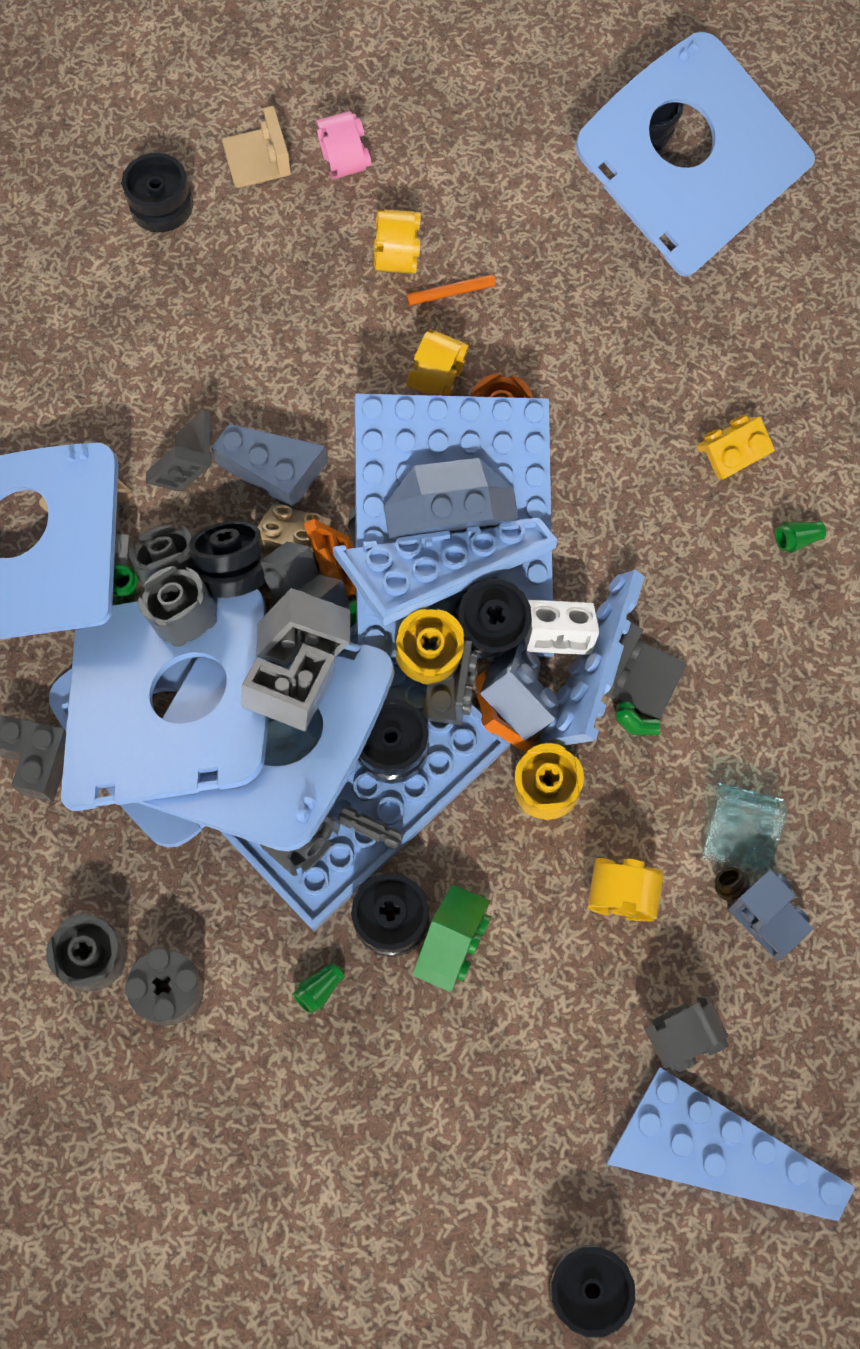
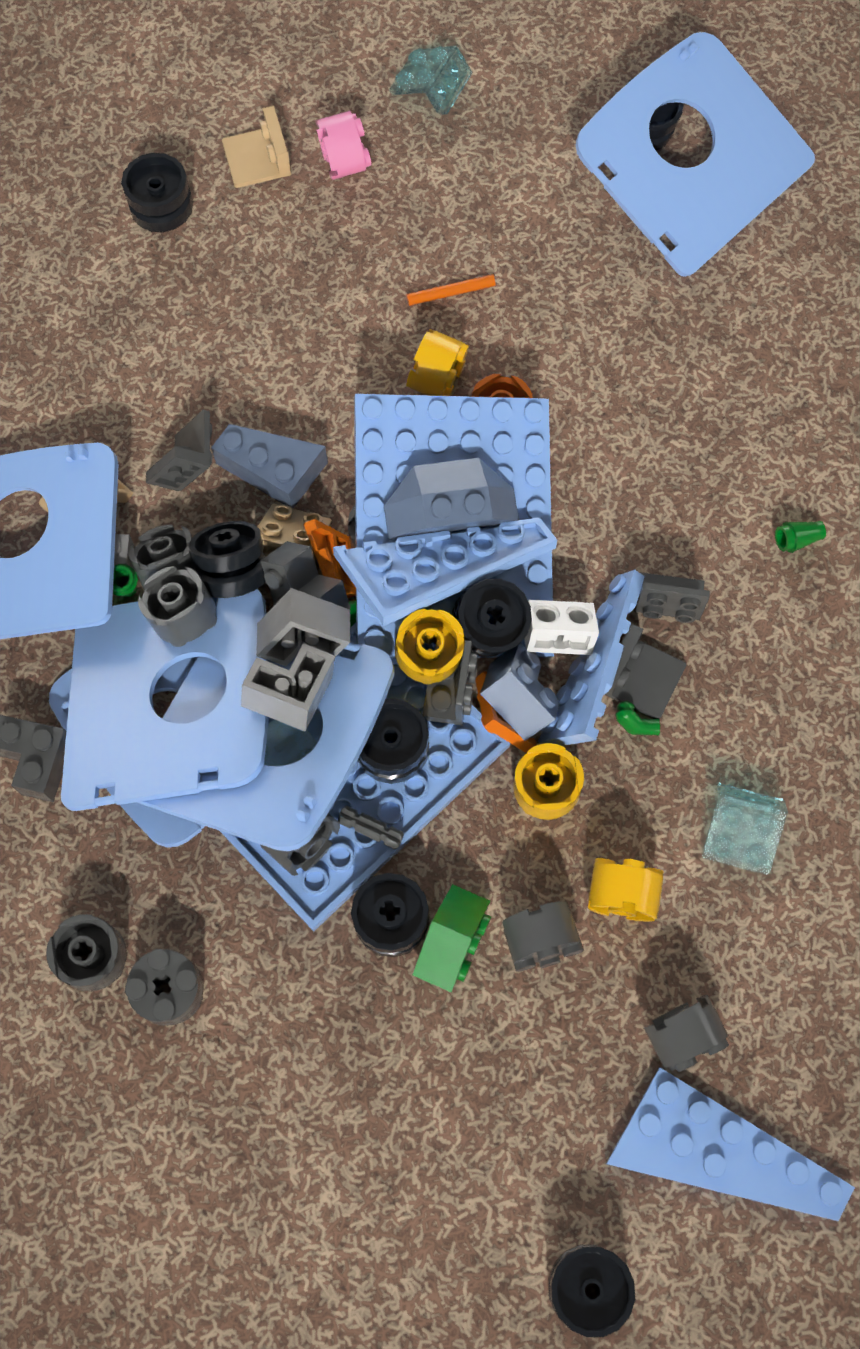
(316, 989): green cone -> none
(396, 241): yellow brick -> none
(437, 73): none -> clear light blue bracket
(542, 936): none -> dark grey brick
(672, 597): none -> dark grey bracket
(731, 883): dark brown plate -> none
(737, 445): yellow bracket -> none
(770, 916): sand blue brick -> none

